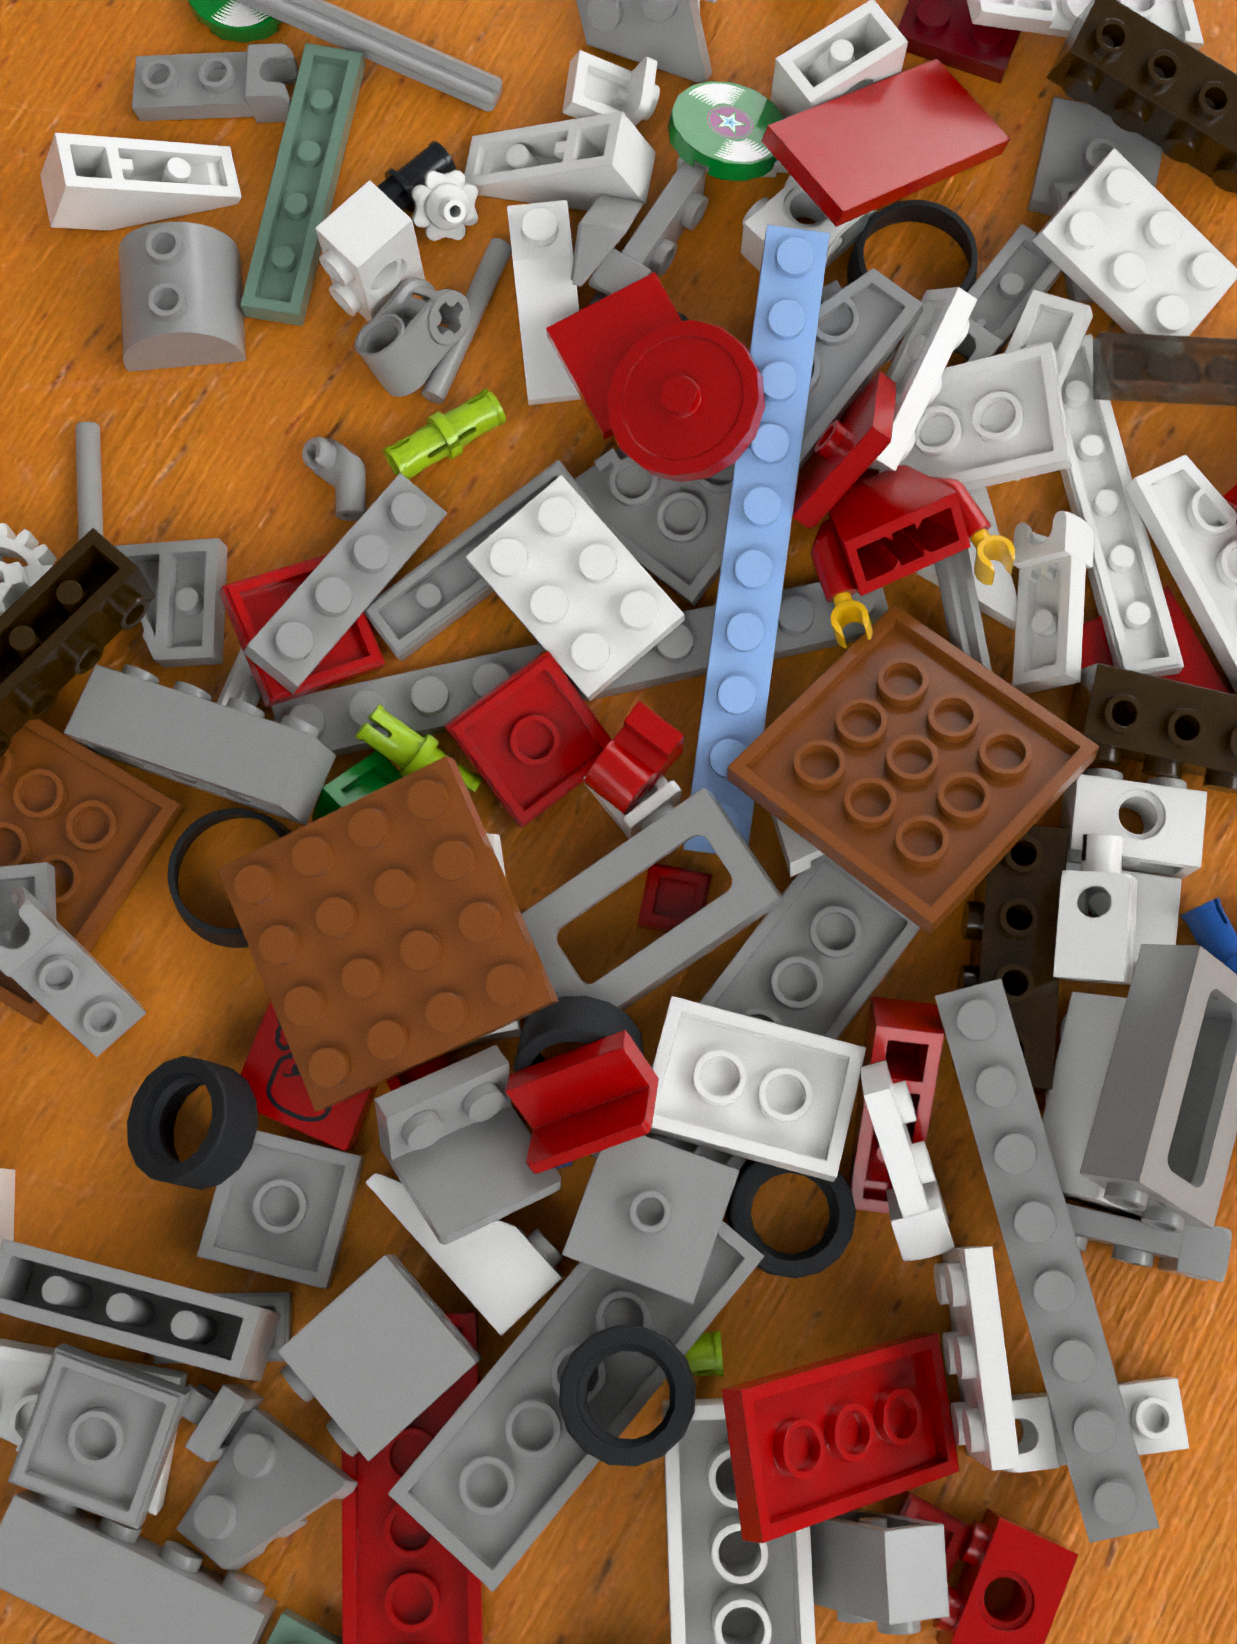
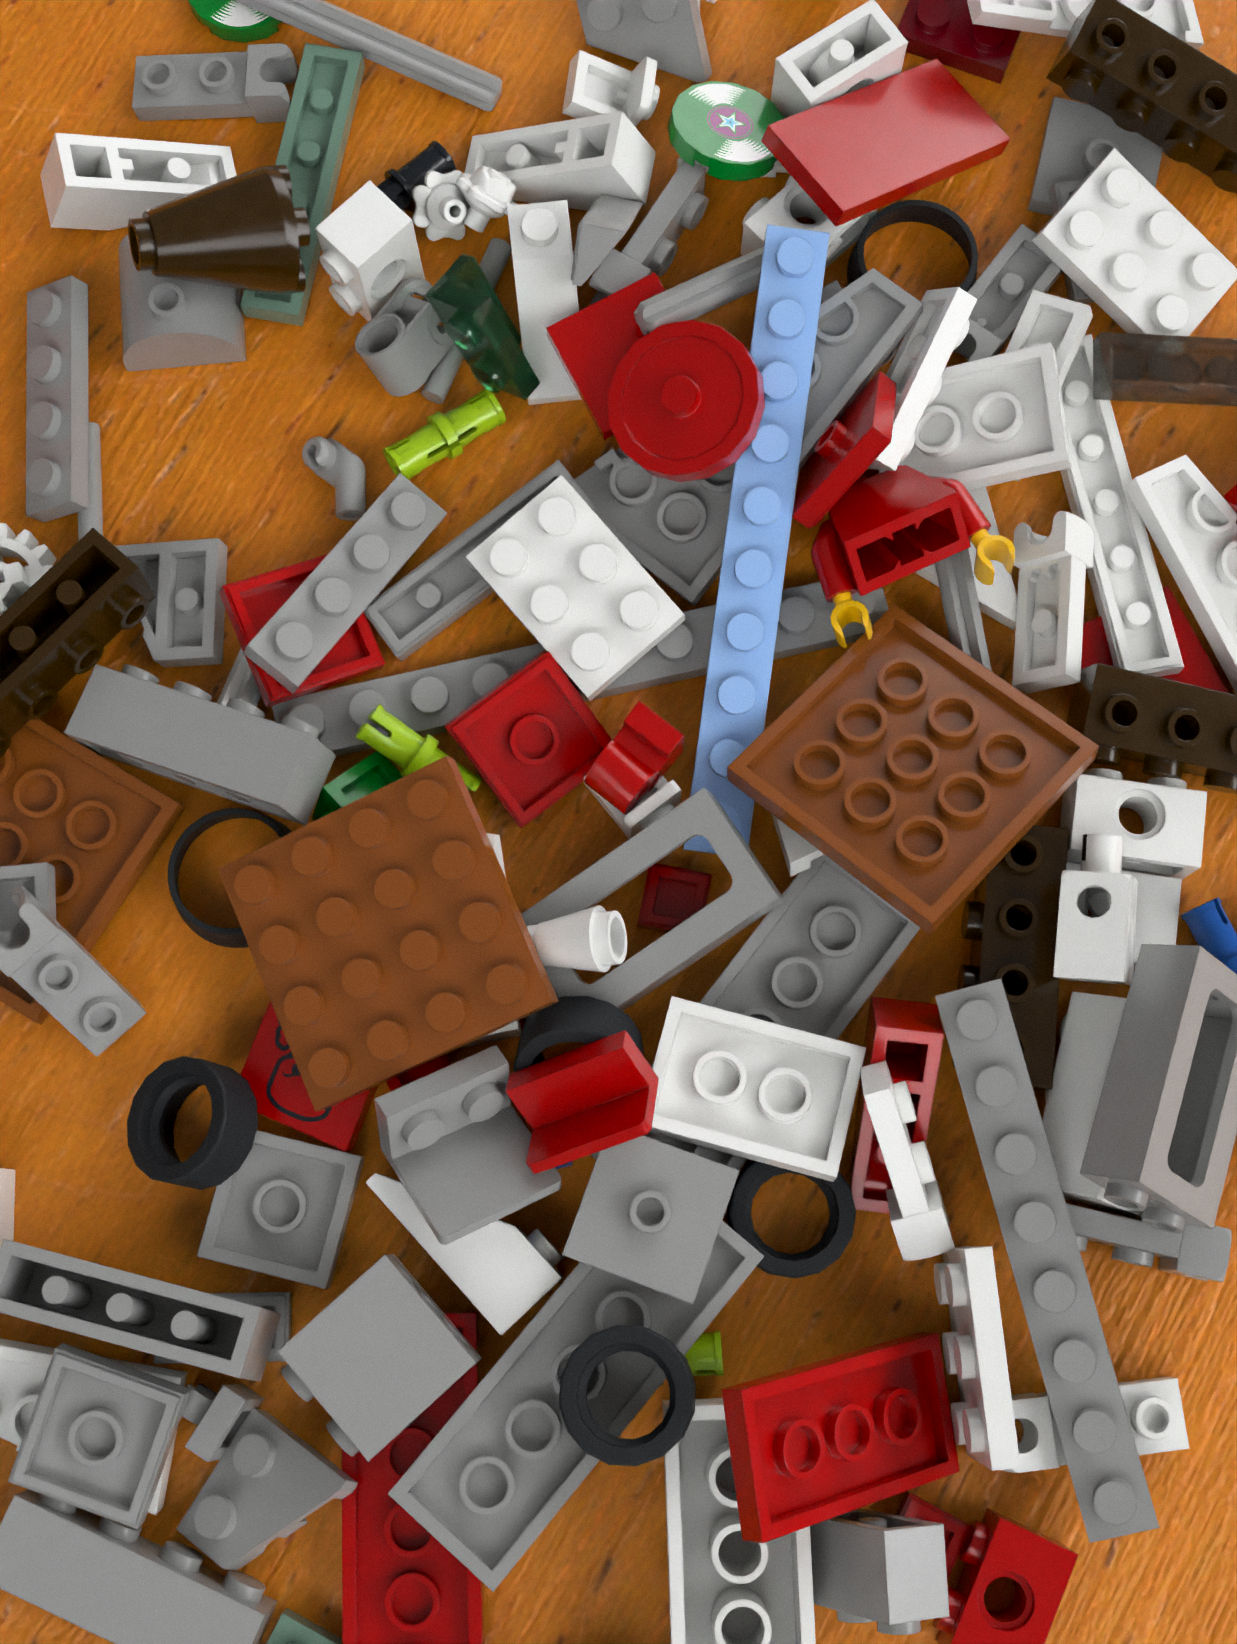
(57, 400): none -> light grey plate
(228, 235): none -> dark brown cone
(482, 329): none -> clear green bracket
(487, 194): none -> white plant
(582, 940): none -> white cone
(701, 293): none -> light grey axle

